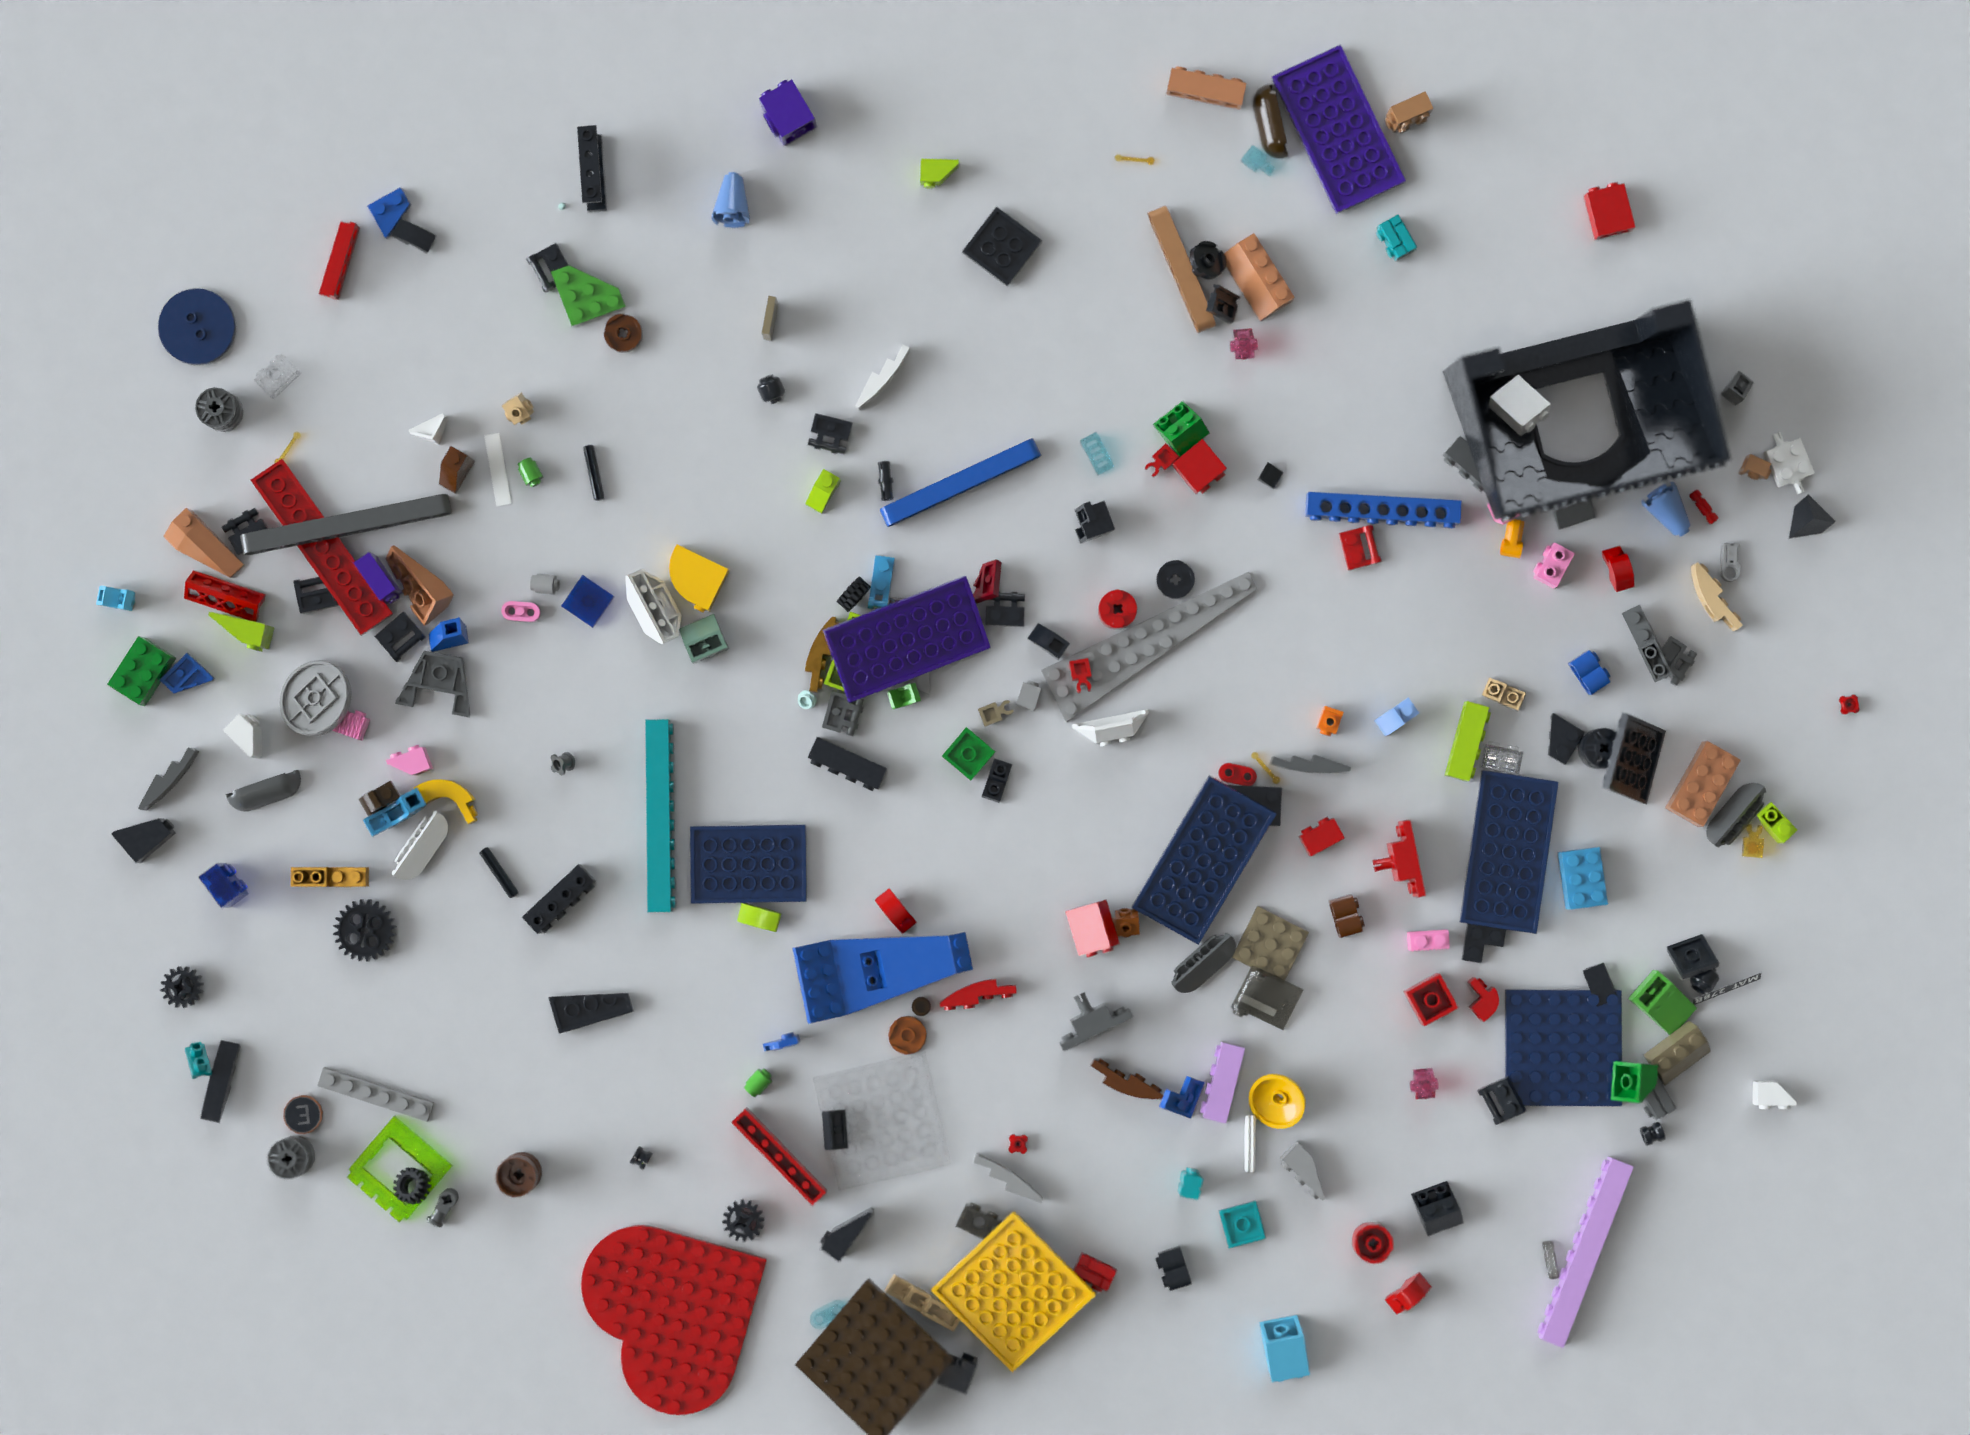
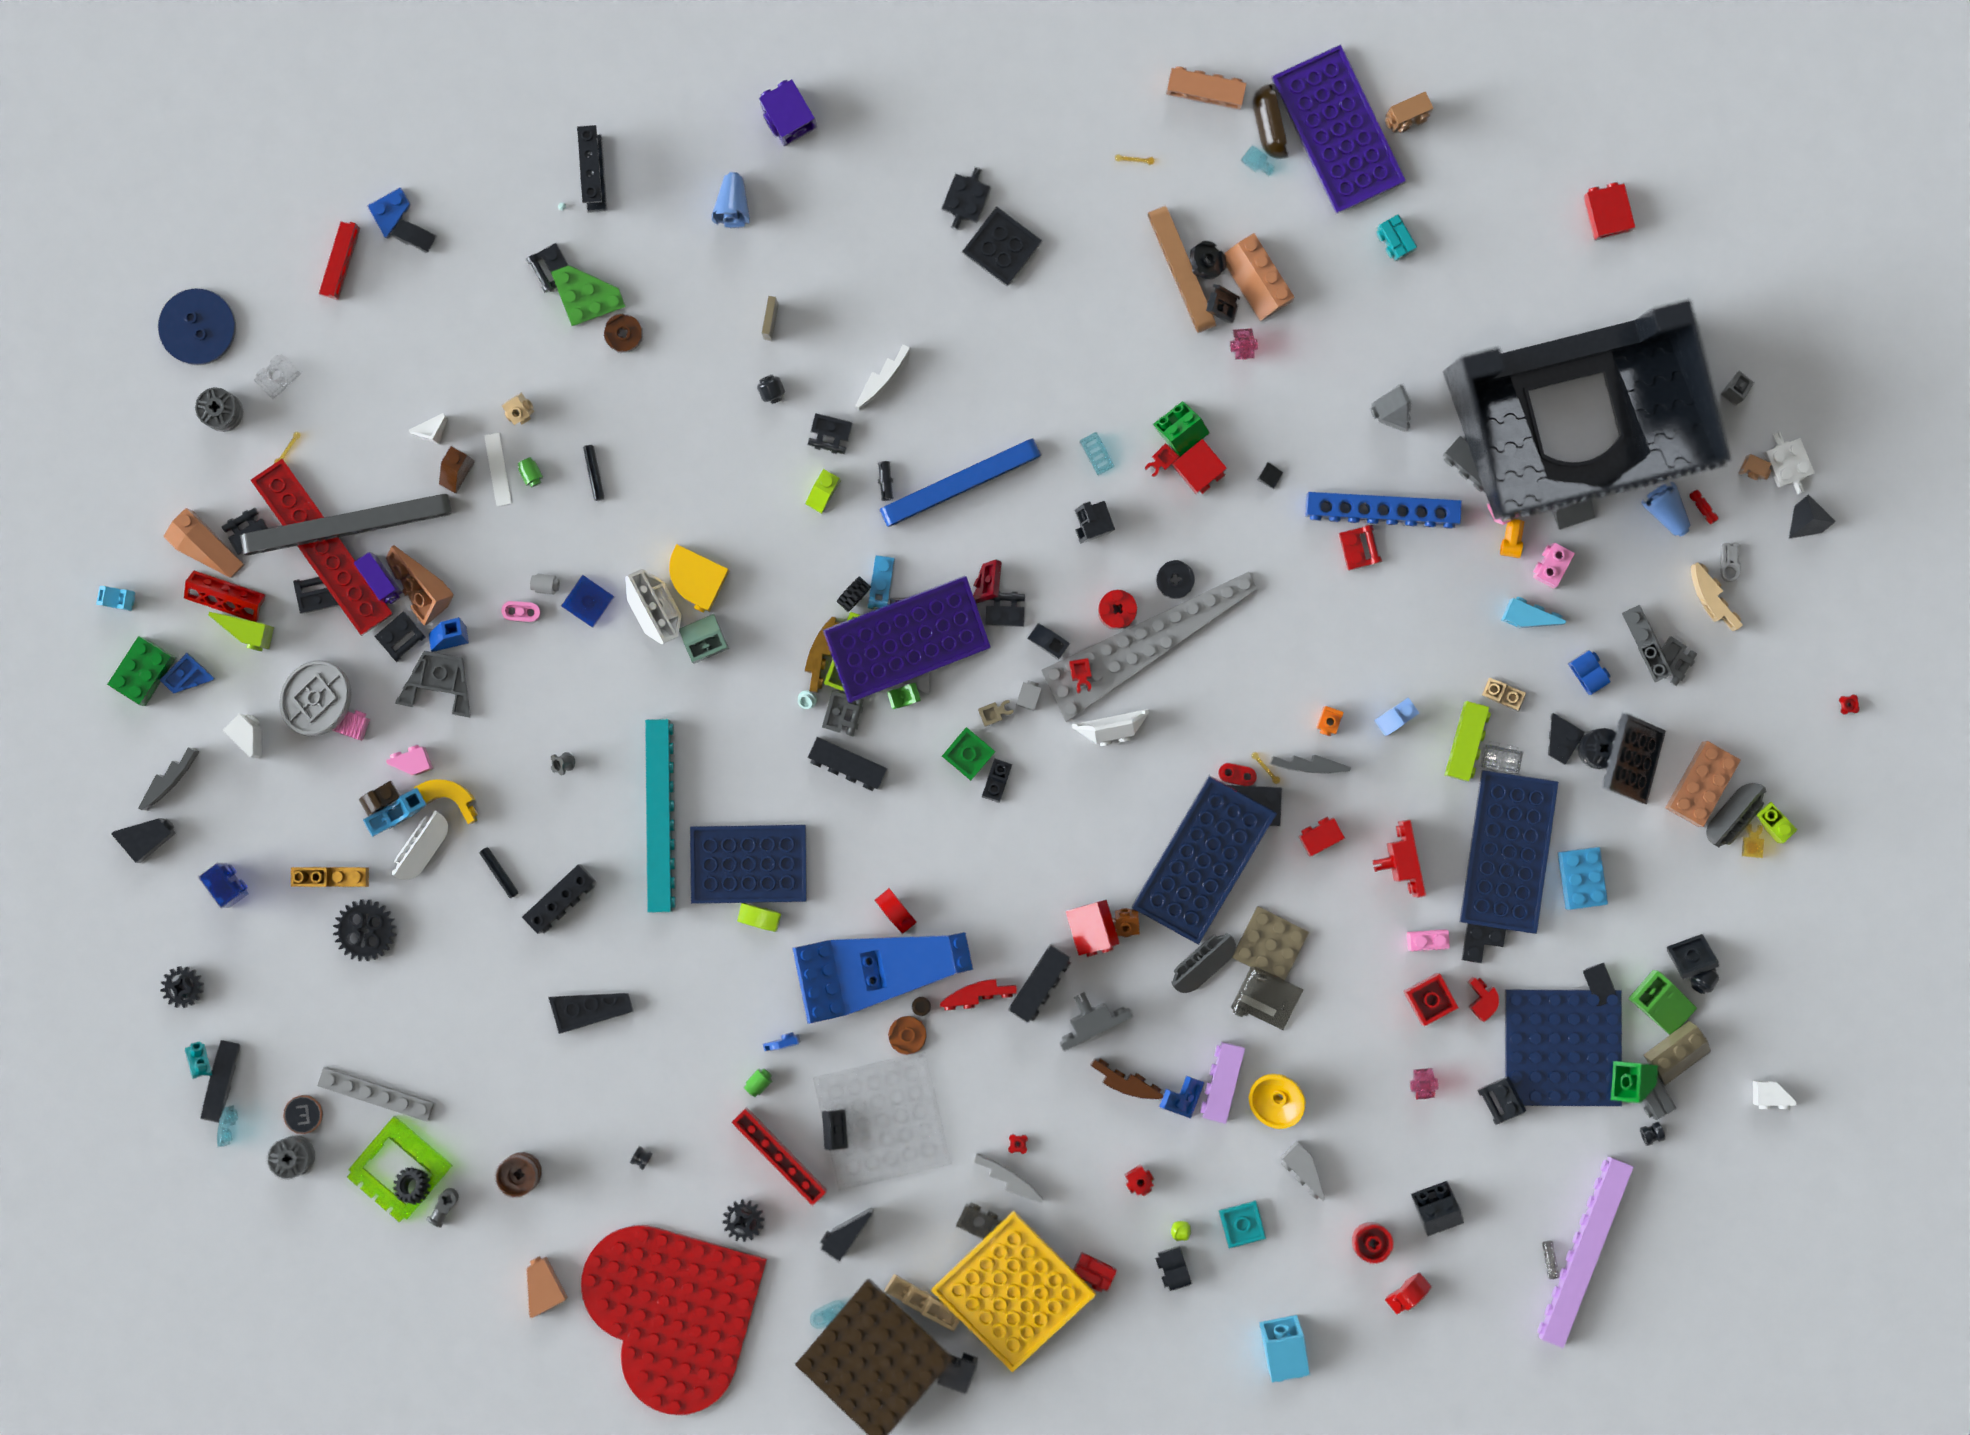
(227, 1119): none -> clear light blue slope
(265, 791): dark grey brick -> none
(543, 1287): none -> nougat slope
(936, 171): lime slope -> none
(966, 198): none -> black plate
(1039, 983): none -> black brick
(1136, 1174): none -> red brick
(1181, 1231): none -> lime piece
(1190, 1183): teal brick -> none
(1250, 1142): white axle -> none
(1346, 916): reddish brown brick -> none
(1393, 409): none -> wedge
(1520, 405): white brick -> none
(1524, 615): none -> medium azure slope
(1620, 568): red brick -> none
(1727, 988): black sticker -> none

